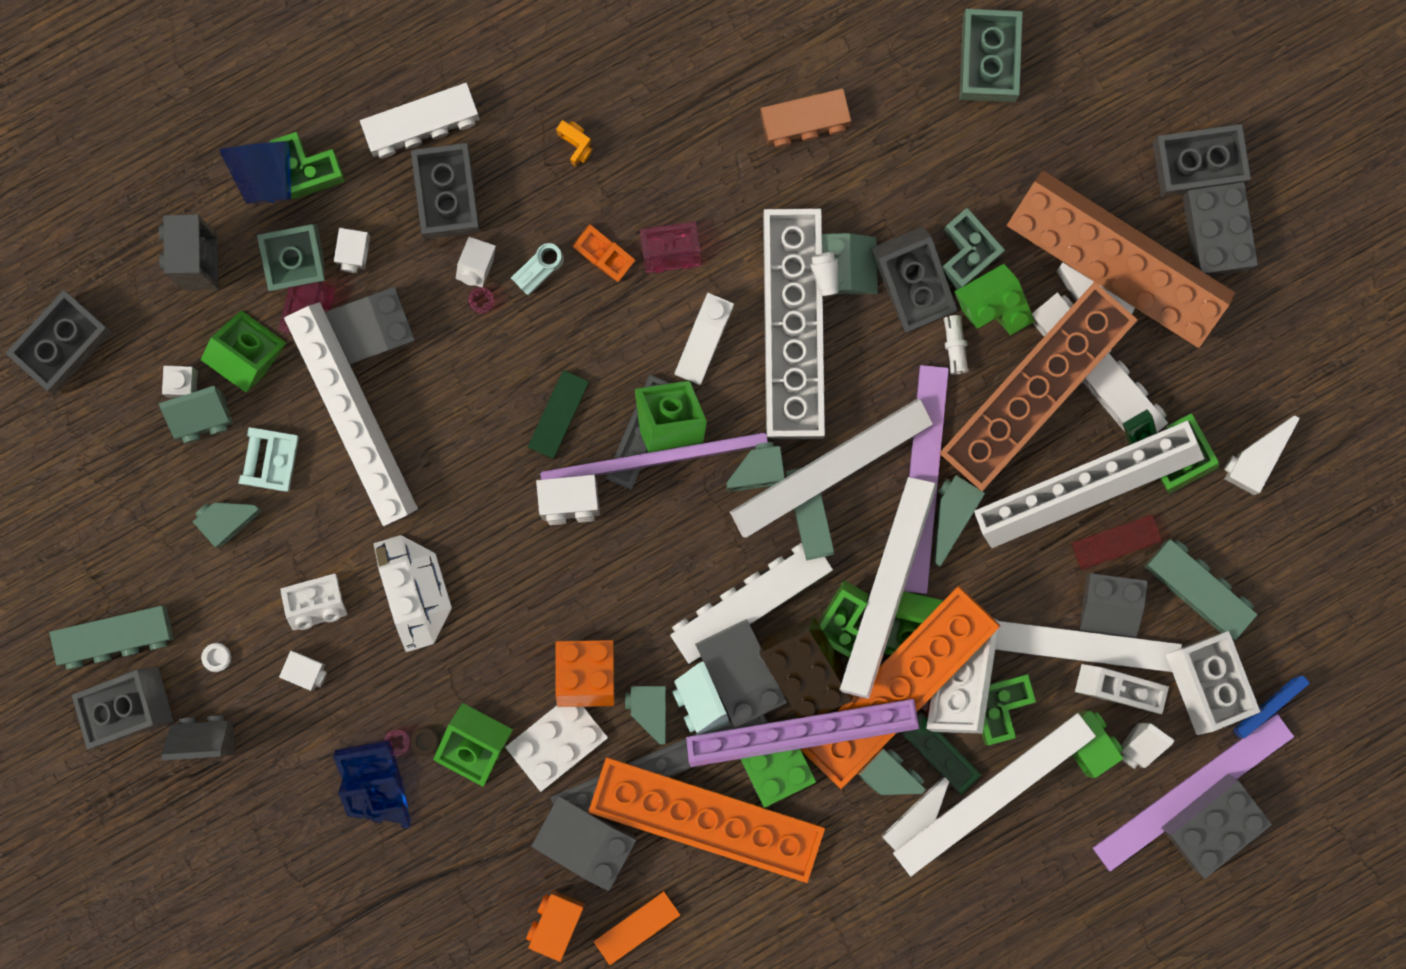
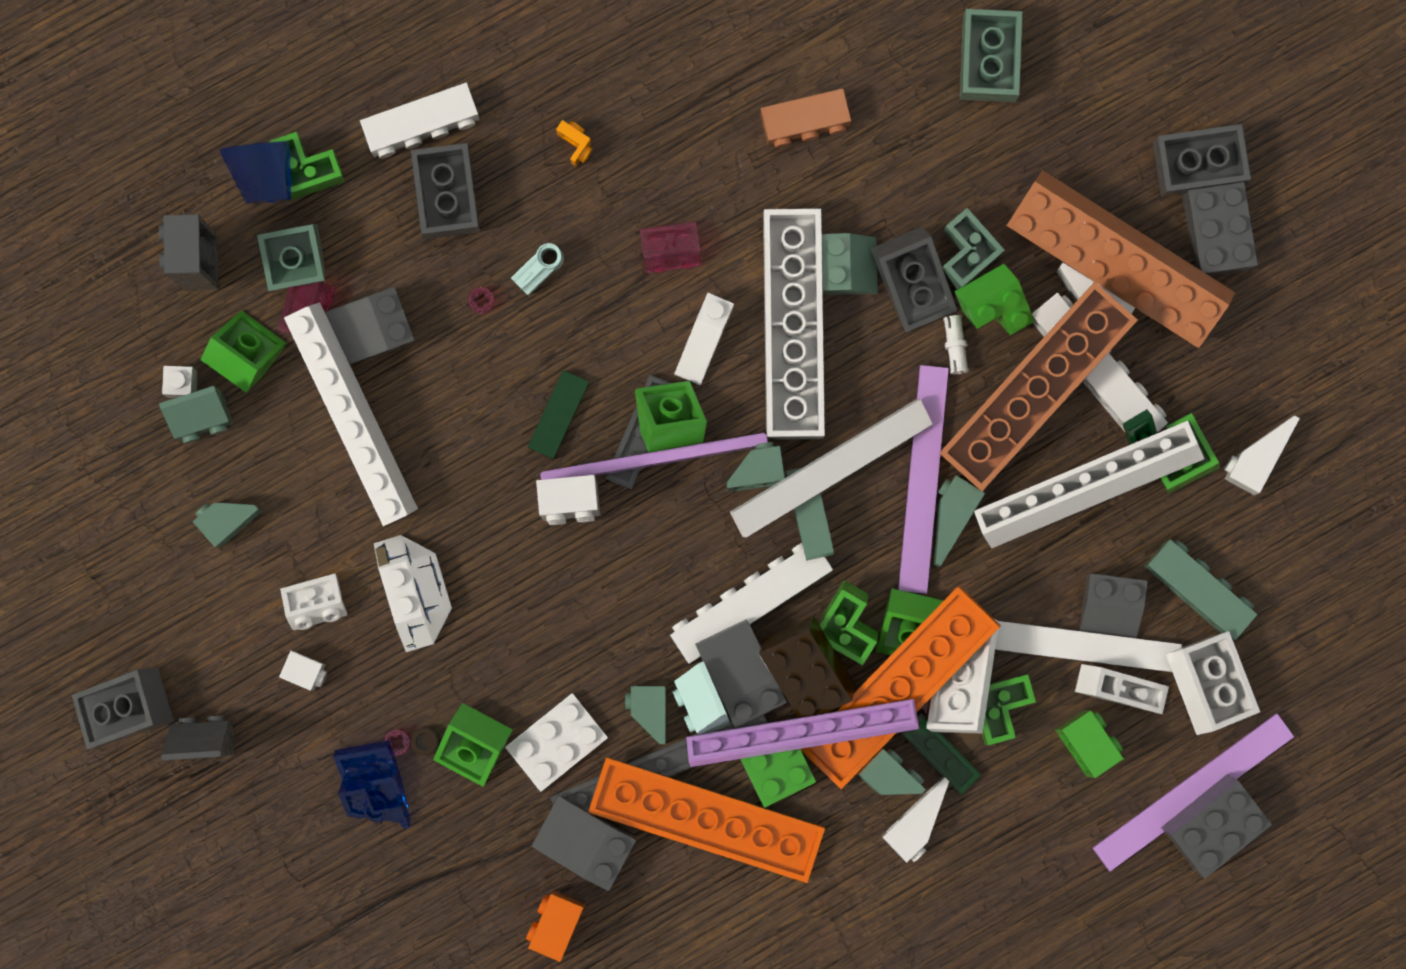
(58, 342): dark grey brick -> none
(111, 636): sand green brick -> none
(216, 657): white tile -> none
(277, 463): light aqua plate -> none
(351, 250): white brick -> none
(475, 262): white brick -> none
(585, 673): orange brick -> none
(603, 253): orange slope -> none
(636, 928): orange tile -> none
(826, 272): white cone -> none
(888, 588): white tile -> none
(994, 794): white tile -> none
(1116, 542): clear red tile -> none
(1144, 745): white slope -> none
(1271, 706): blue tile -> none

